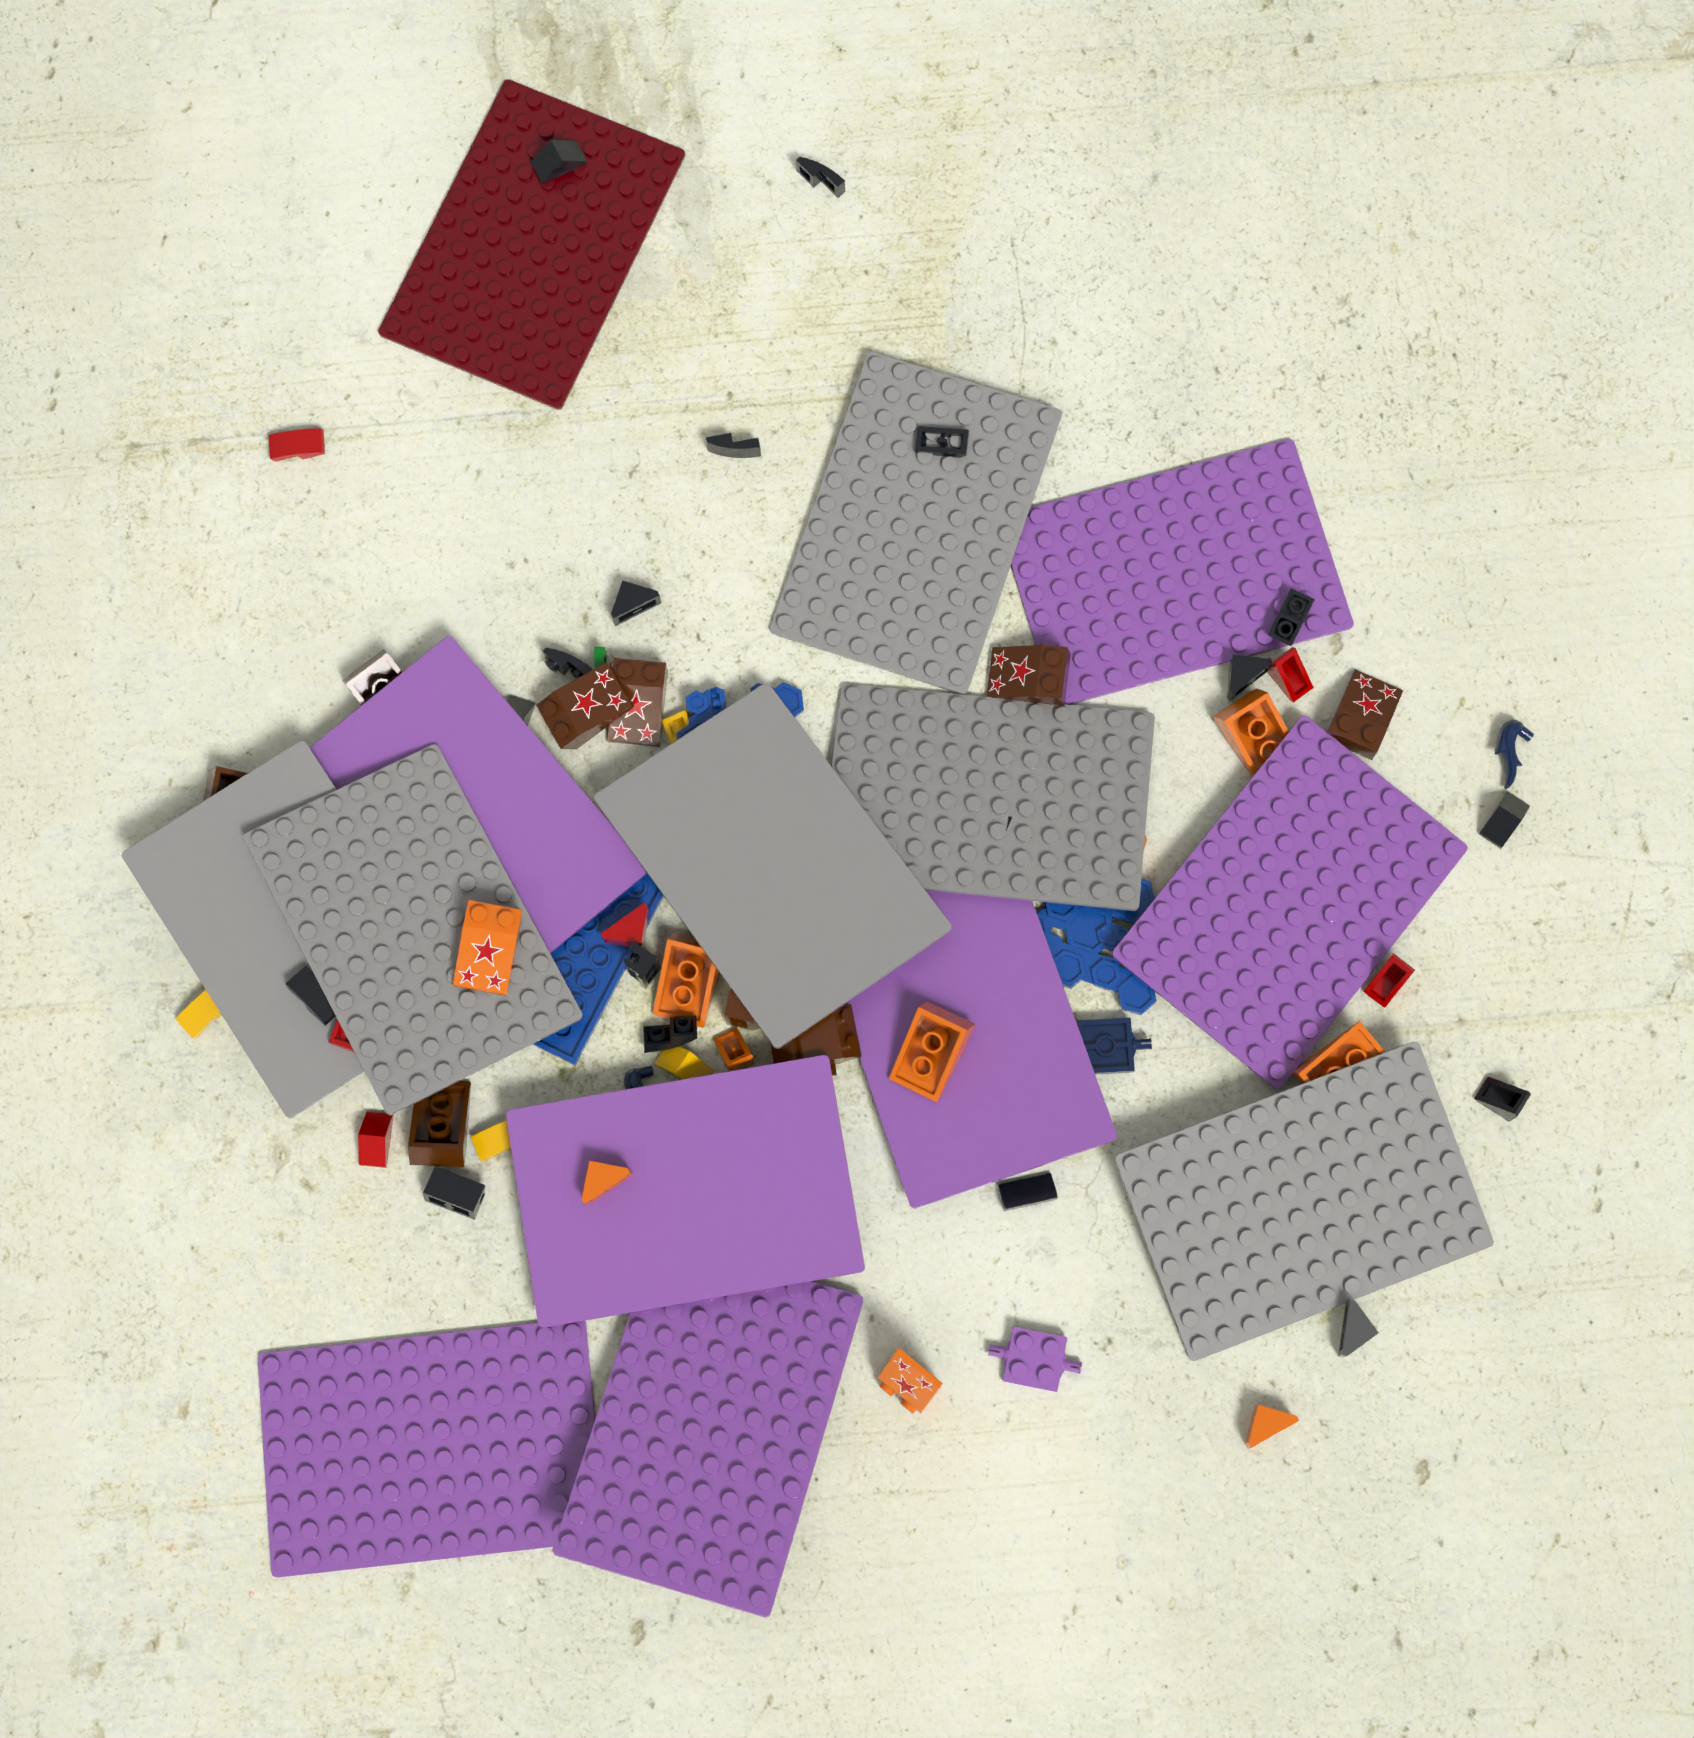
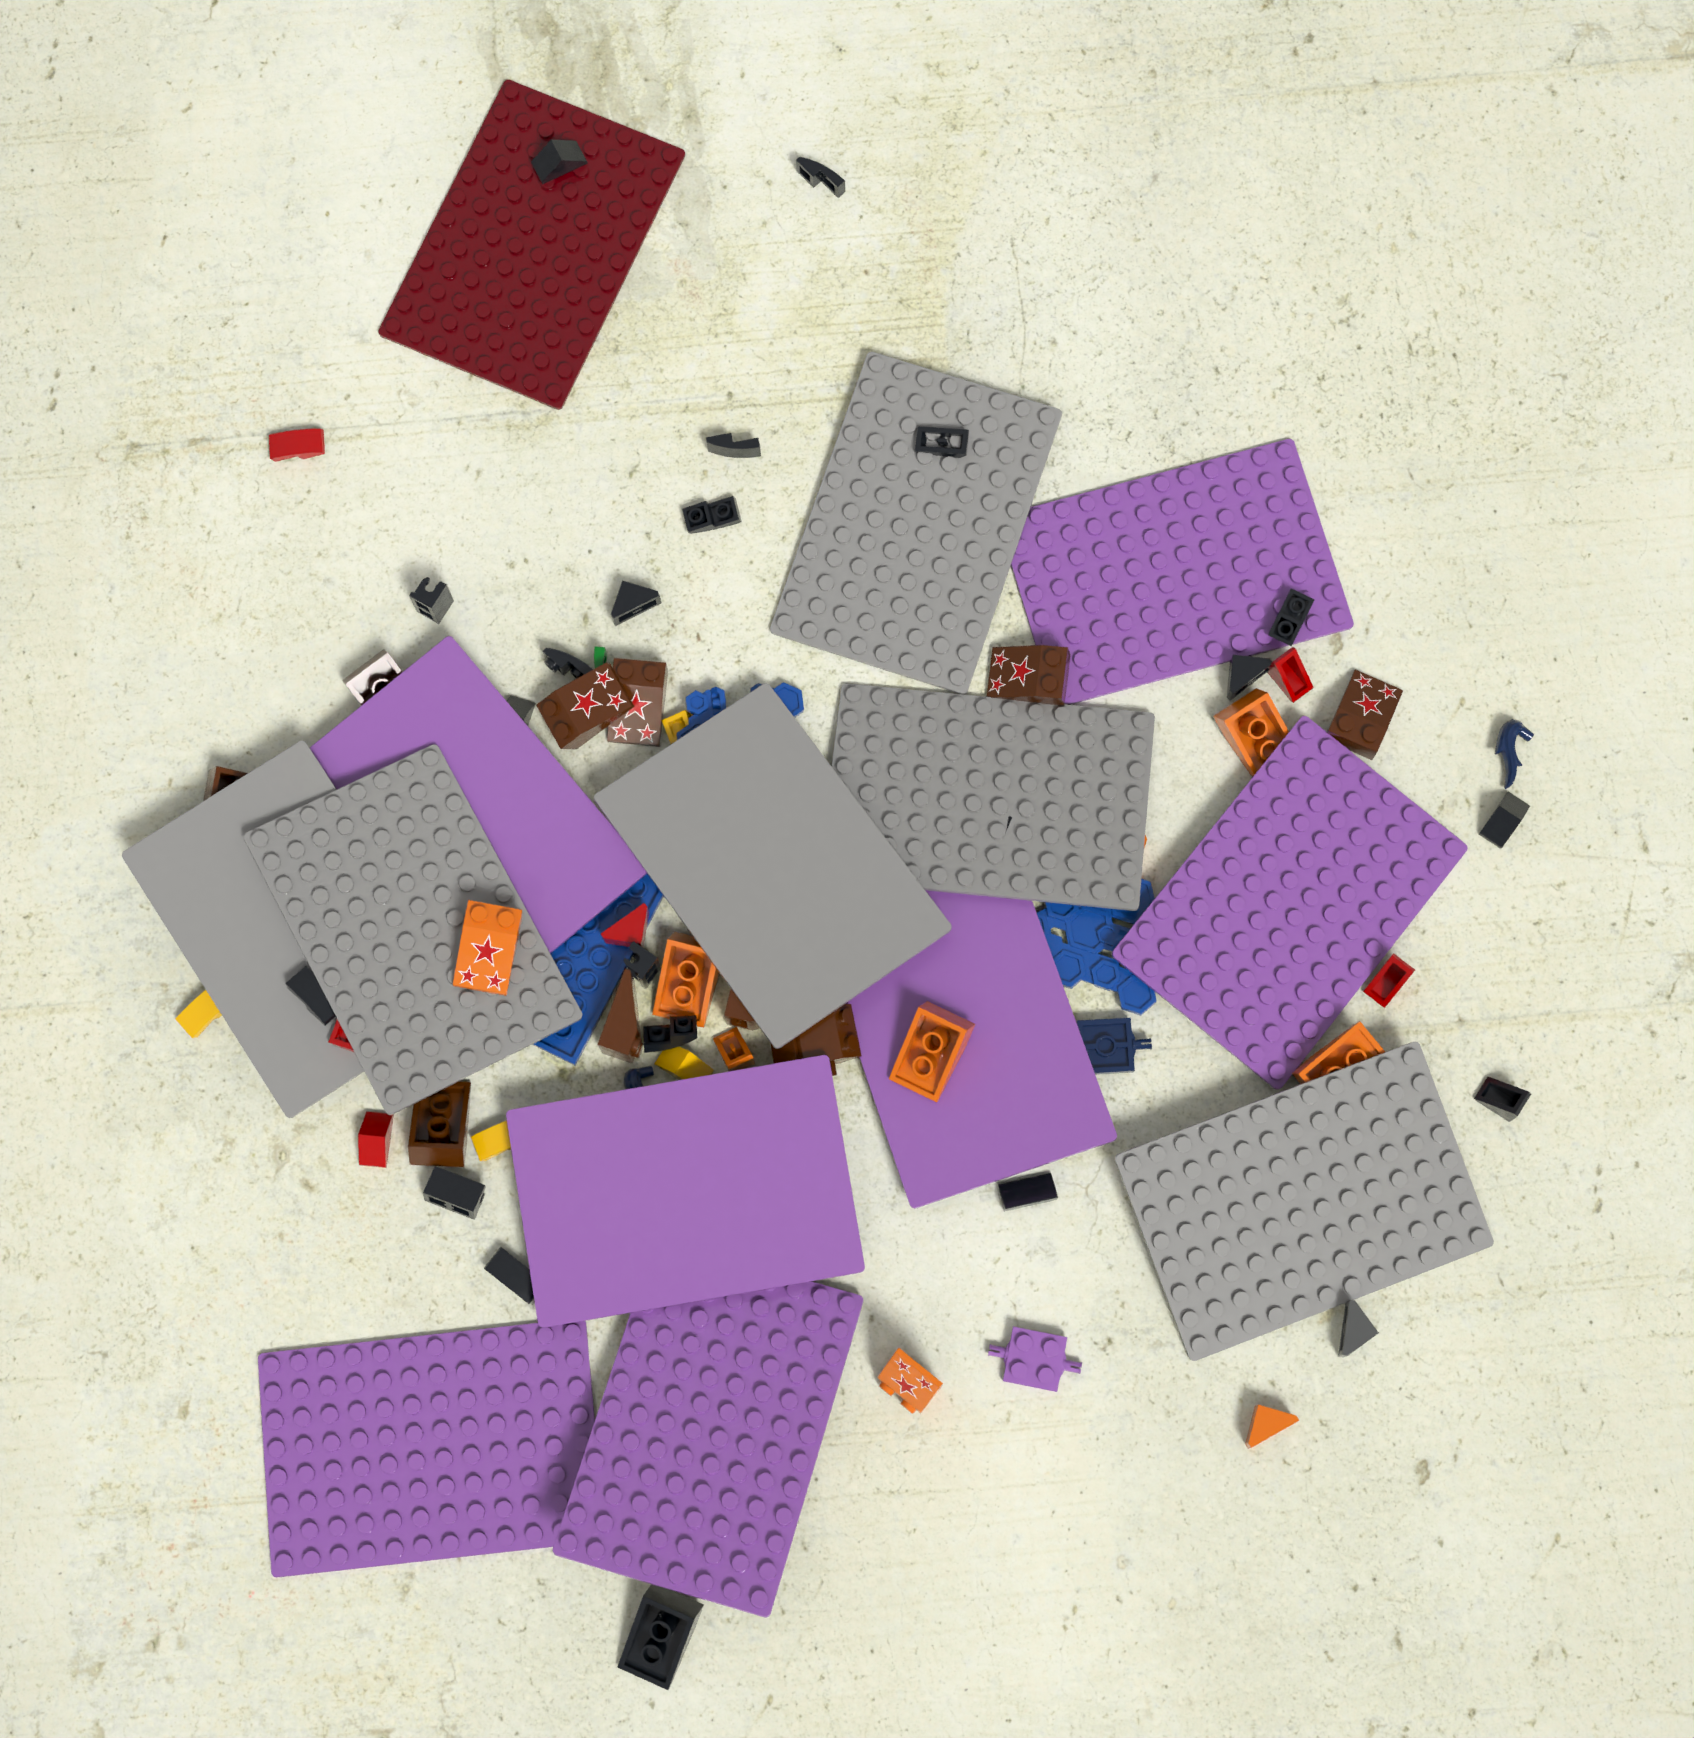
(432, 604): none -> hinge
(511, 1274): none -> black slope
(601, 1179): orange slope -> none
(622, 1030): none -> reddish brown slope
(660, 1635): none -> black slope
(712, 515): none -> black slope

